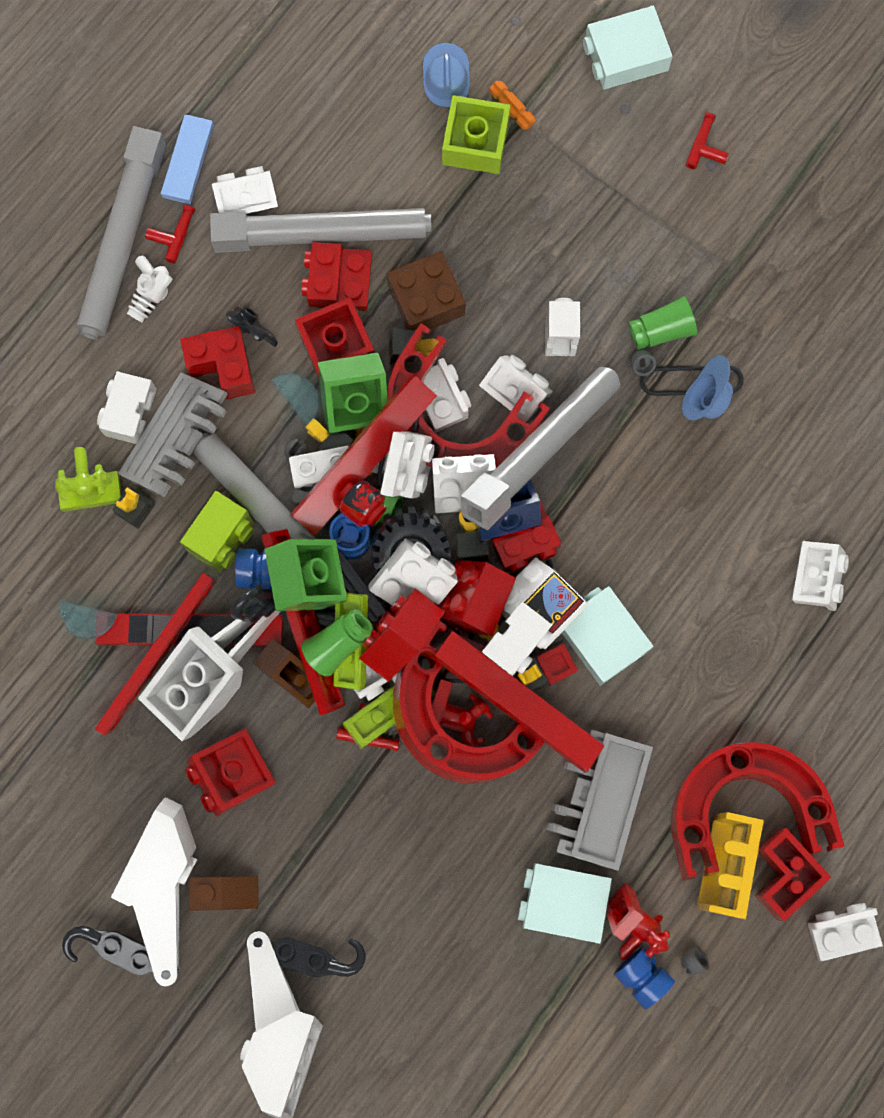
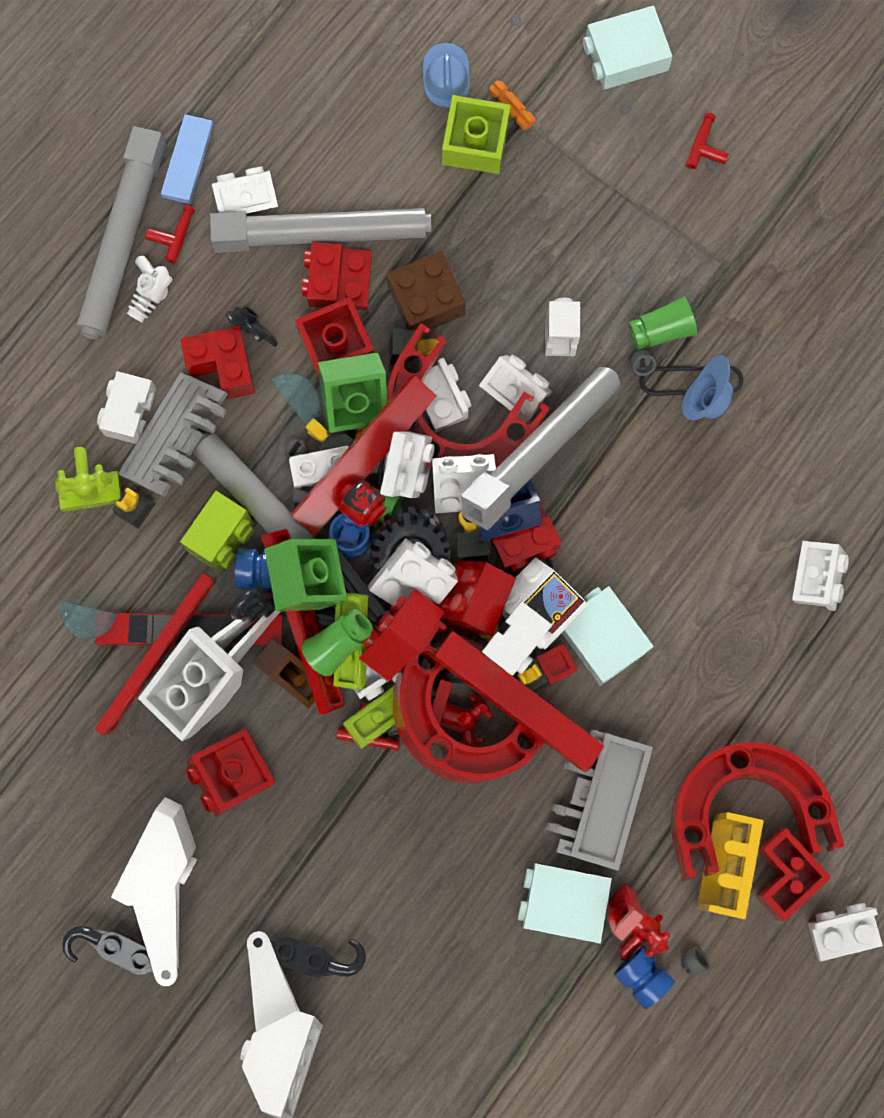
(223, 893): reddish brown slope -> none

